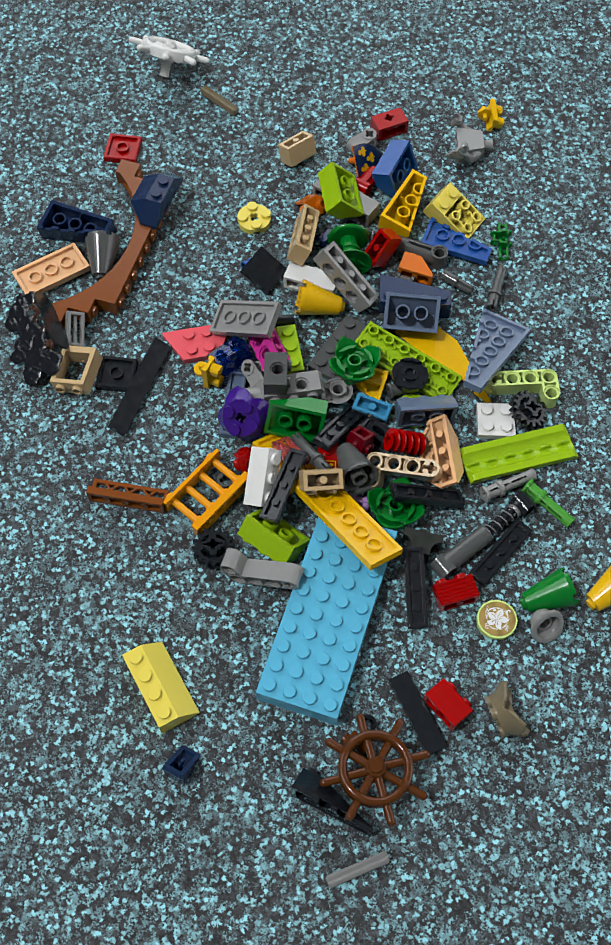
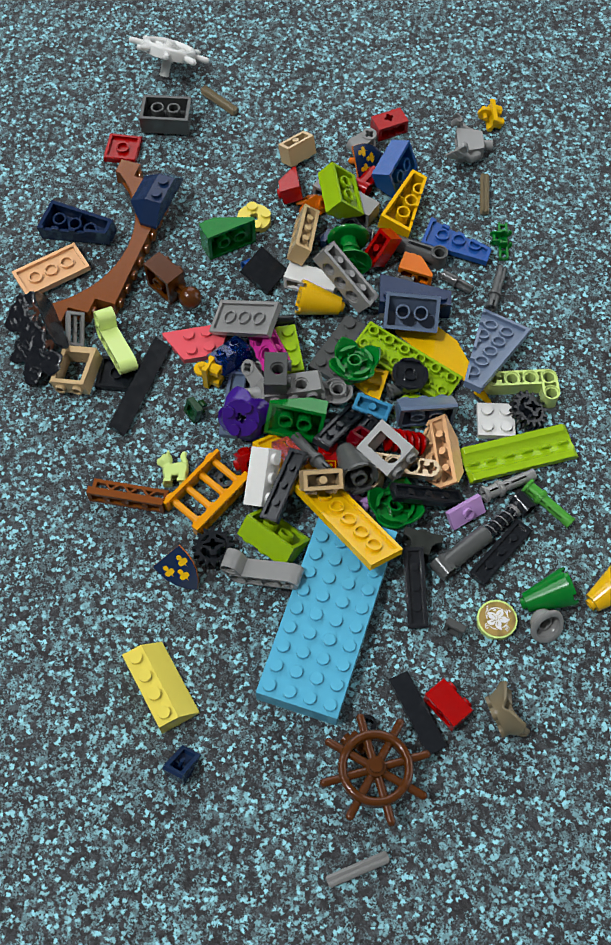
(101, 252): dark grey cone -> none
(114, 341): none -> yellowish green beam
(166, 114): none -> dark grey brick
(169, 282): none -> reddish brown brick
(173, 470): none -> yellowish green animal
(178, 569): none -> dark blue shield
(194, 409): none -> dark green tile
(226, 234): none -> green slope
(290, 187): none -> red slope
(326, 799): black wedge -> none
(375, 438): none -> light grey panel
(454, 628): none -> dark grey tile
(455, 211): light yellow slope -> none
(455, 592): red brick -> none
(465, 511): none -> lavender plate
(484, 194): none -> dark tan axle

